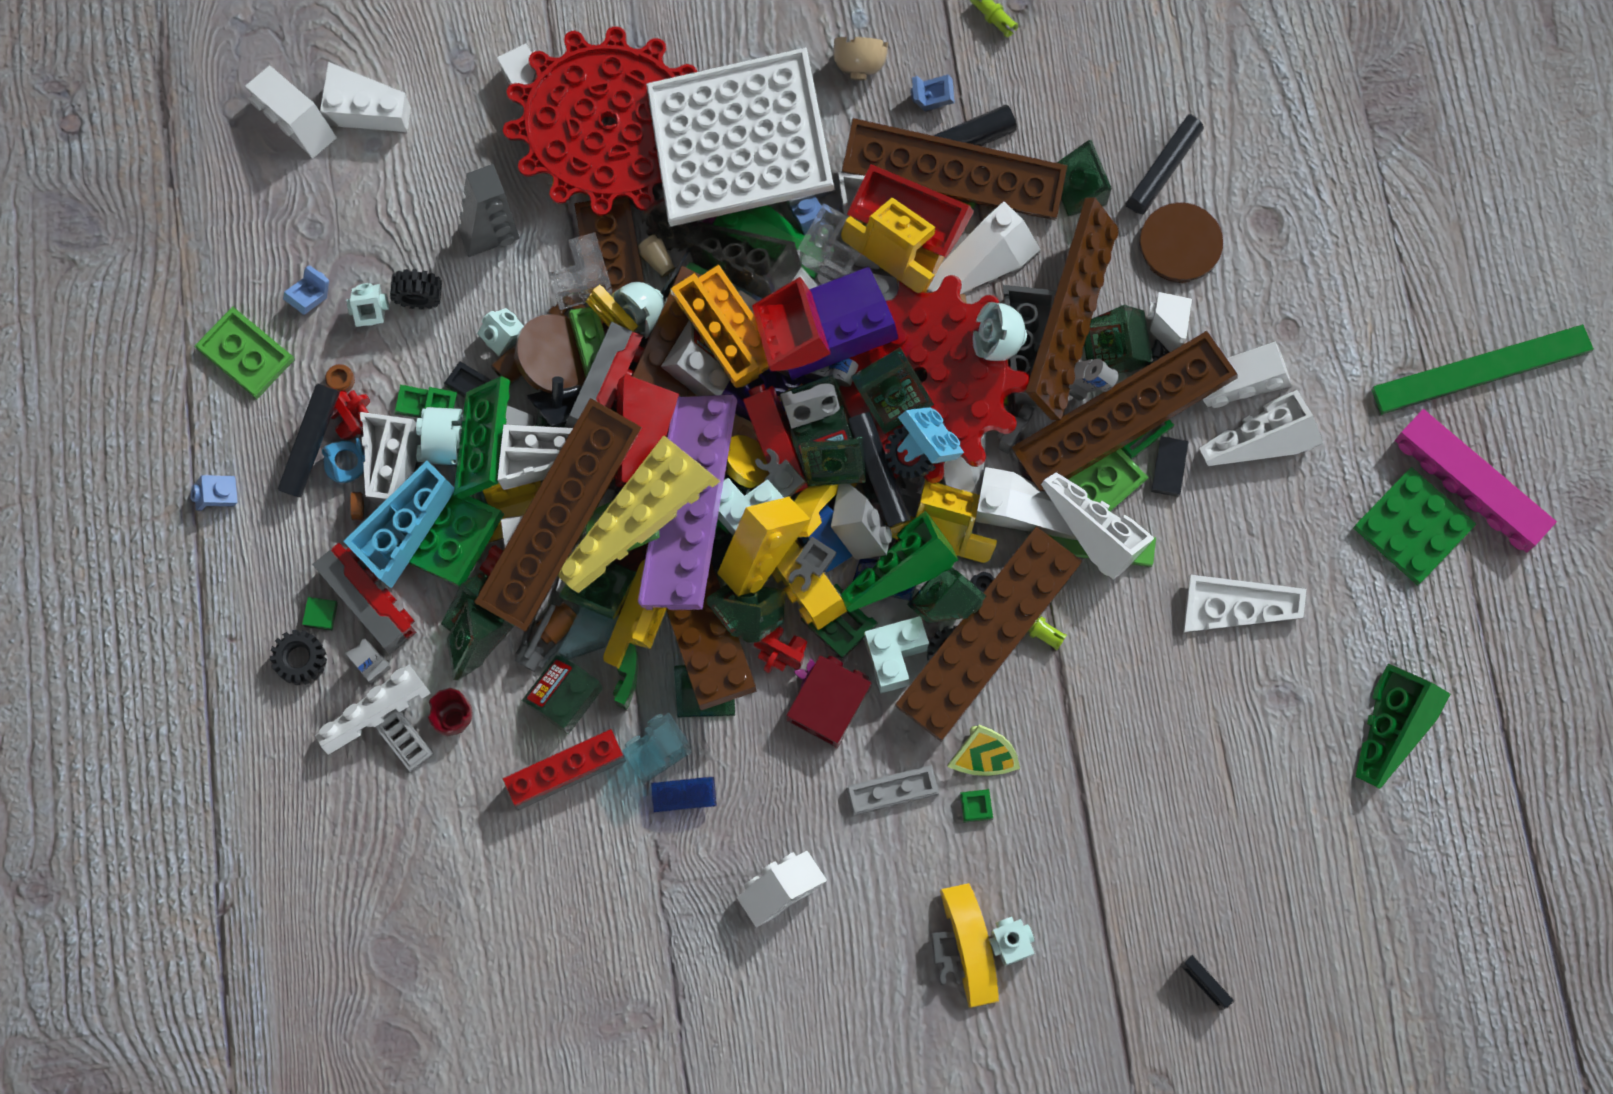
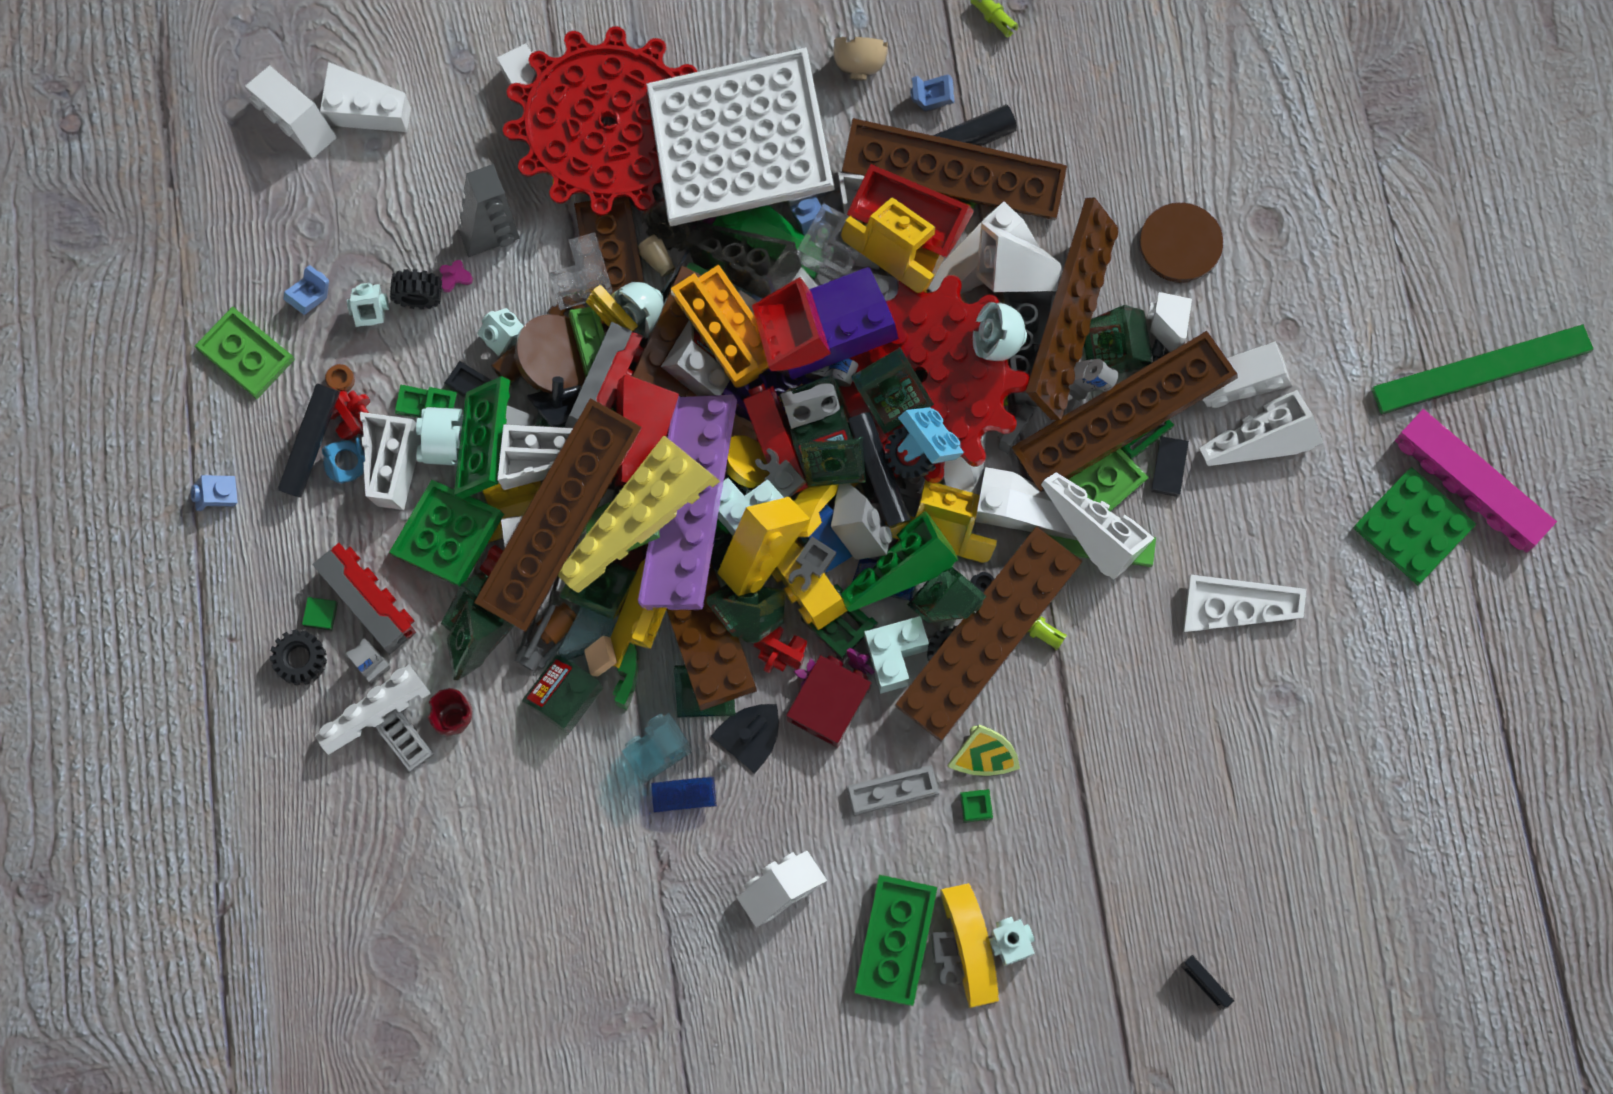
(357, 506): dark orange tile -> none
(400, 524): medium azure wedge -> none
(454, 274): none -> dark pink piece
(564, 769): red piece -> none
(600, 656): none -> light nougat tile
(750, 734): none -> black shield
(859, 661): none -> magenta plant
(896, 940): none -> green plate
(1014, 264): none -> white slope
(1083, 179): clear green slope -> none
(1165, 165): black brick -> none
(1401, 717): green wedge -> none

